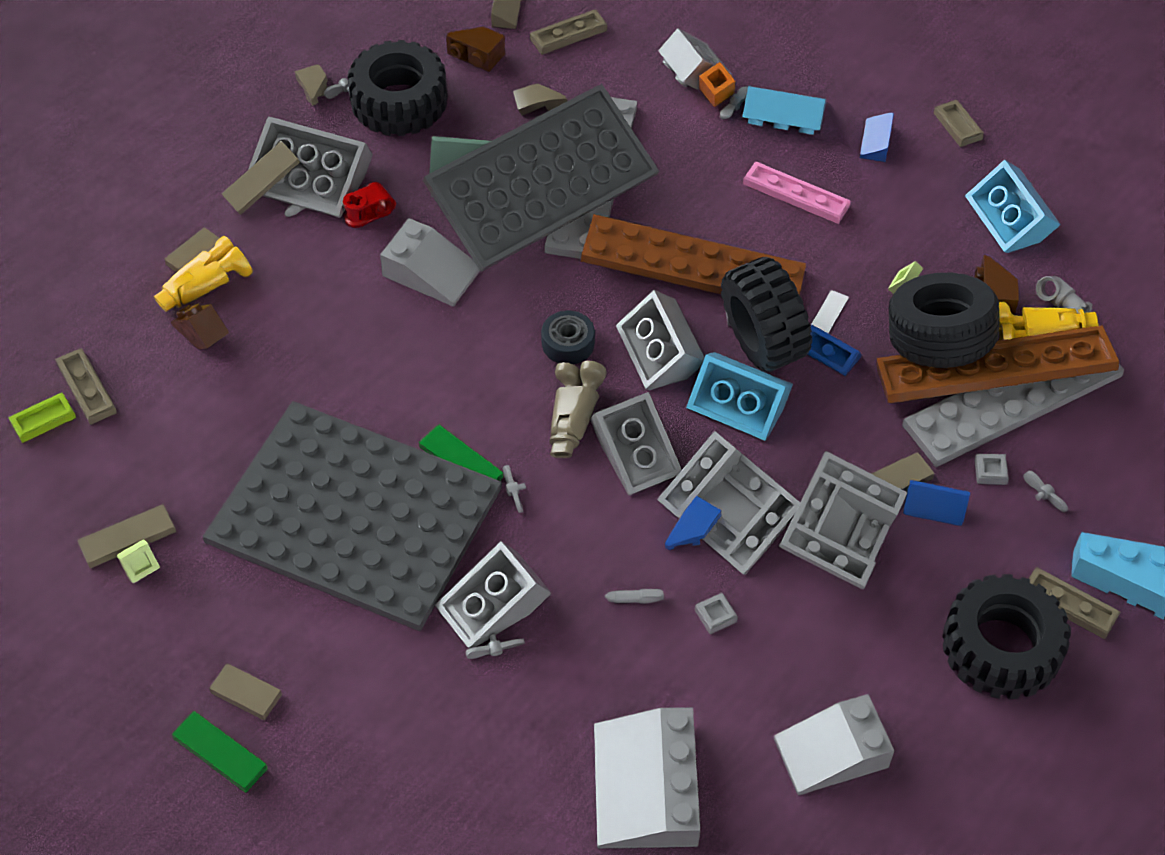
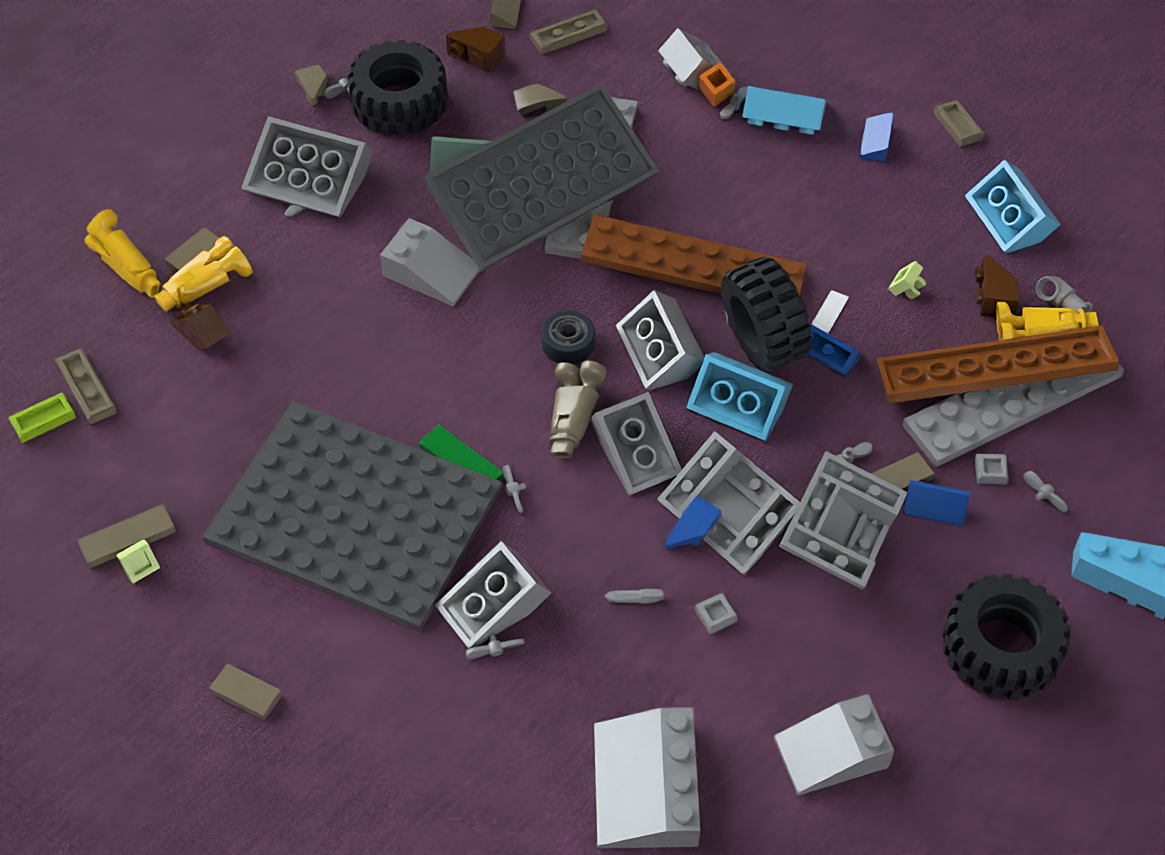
(121, 253): none -> yellow piece
(219, 751): green tile -> none
(261, 177): dark tan tile -> none
(369, 202): red piece -> none
(797, 192): bright pink tile -> none
(859, 451): none -> light grey piece
(944, 320): black tyre -> none
(1079, 606): dark tan tile -> none

